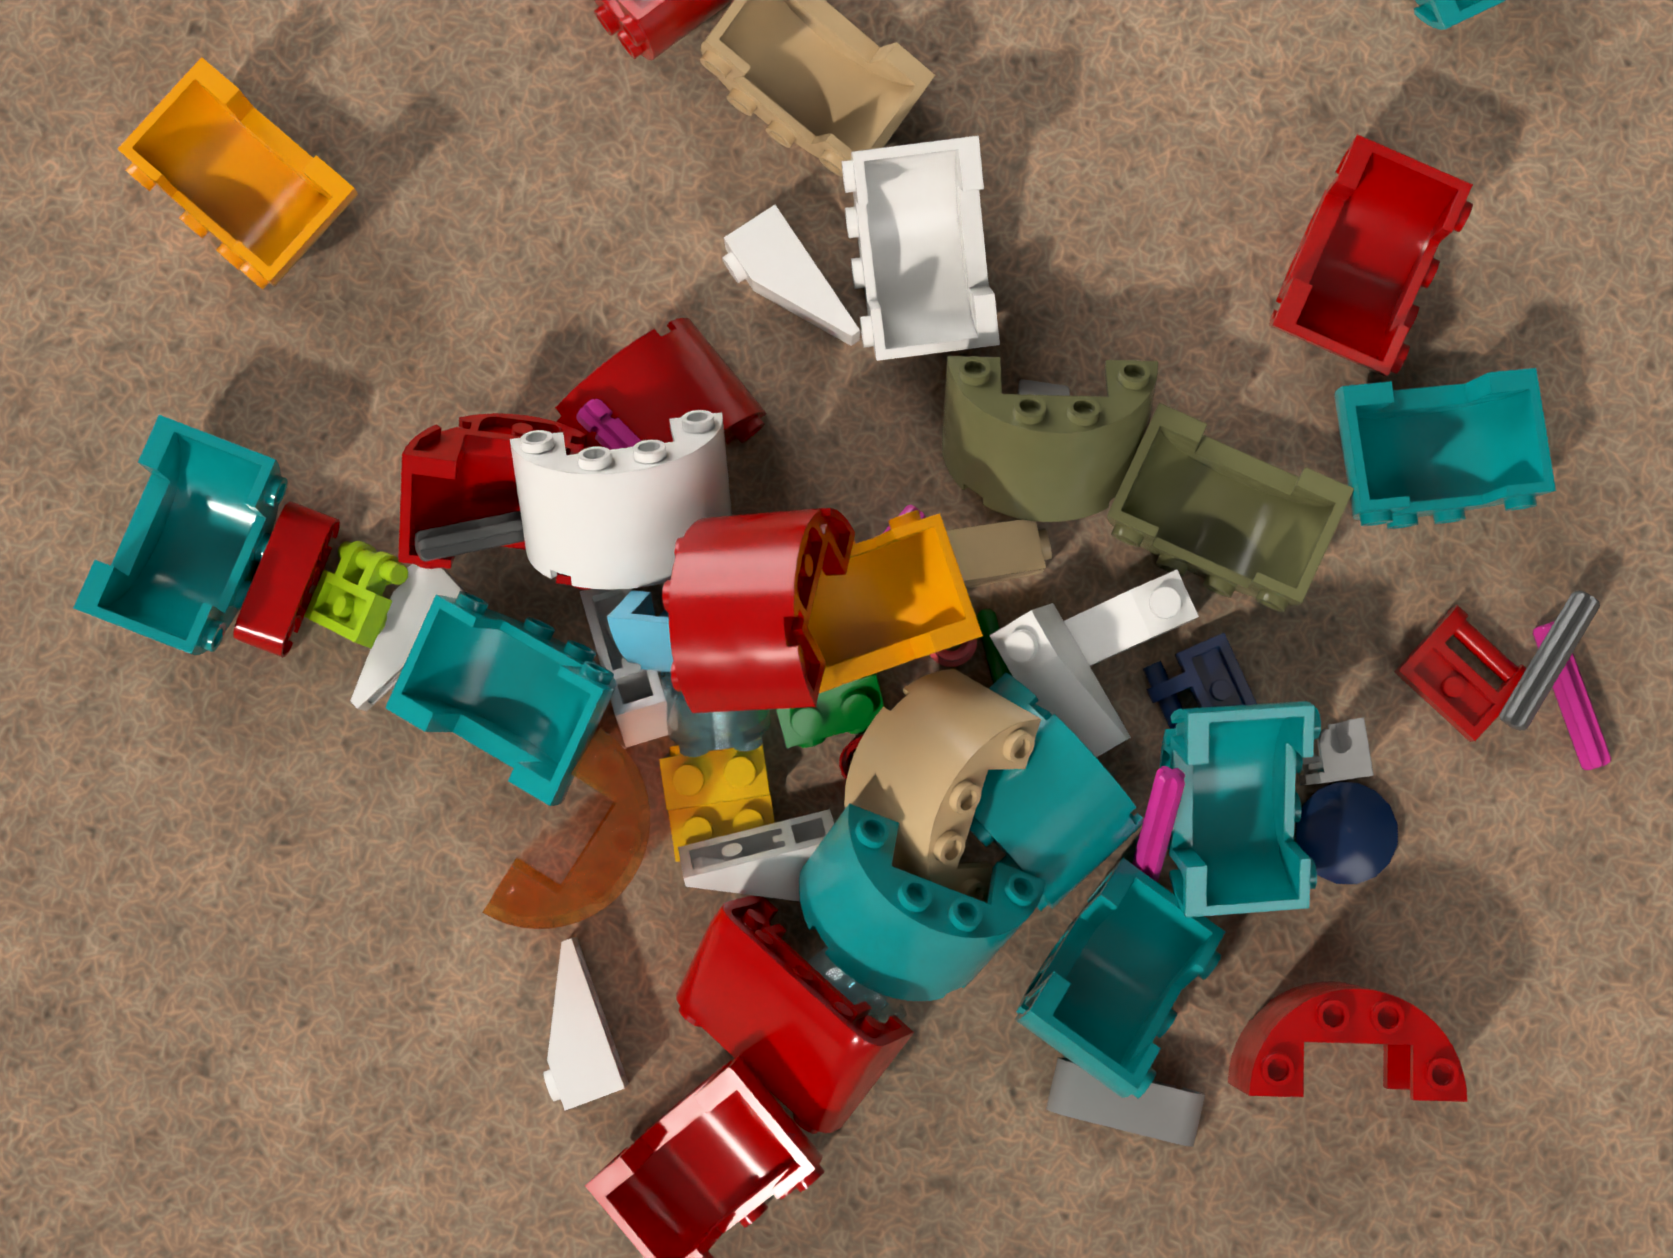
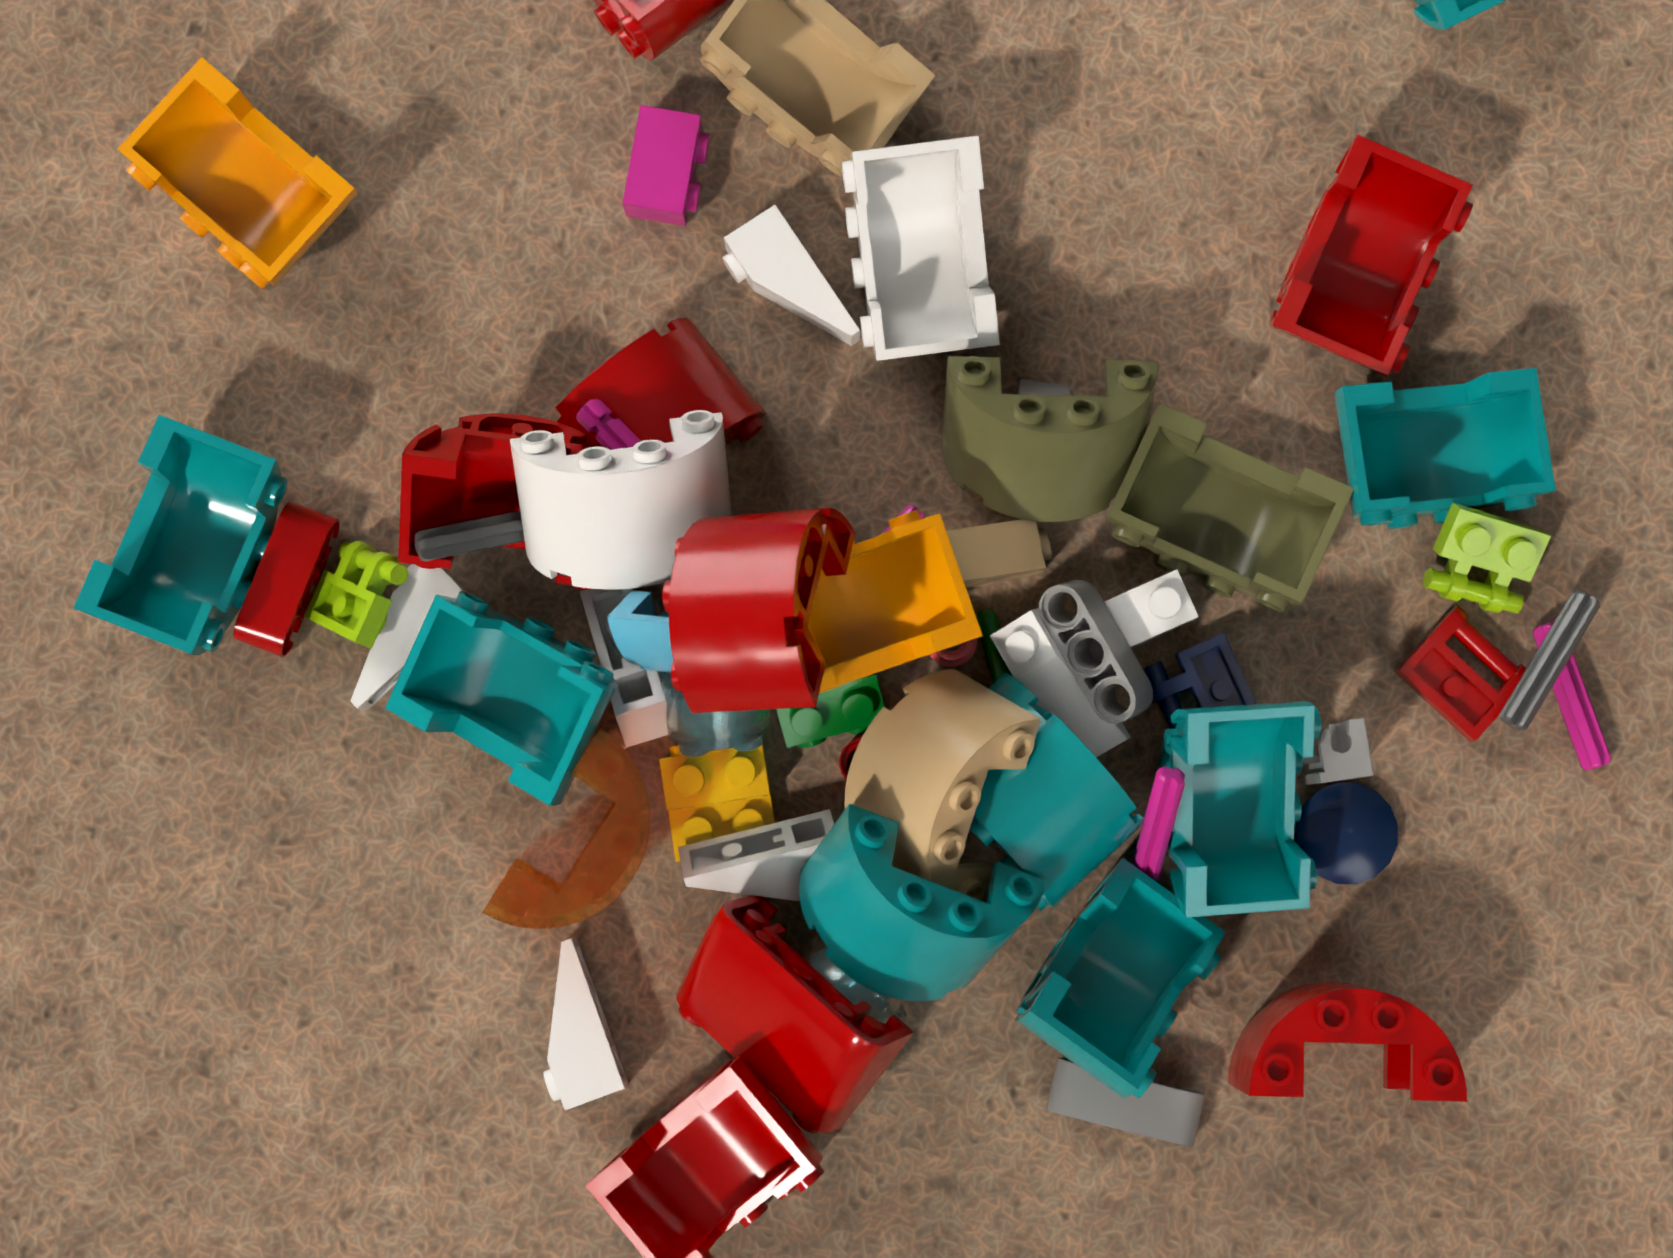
(664, 166): none -> dark pink brick
(1073, 640): none -> light grey beam
(1491, 543): none -> lime plate

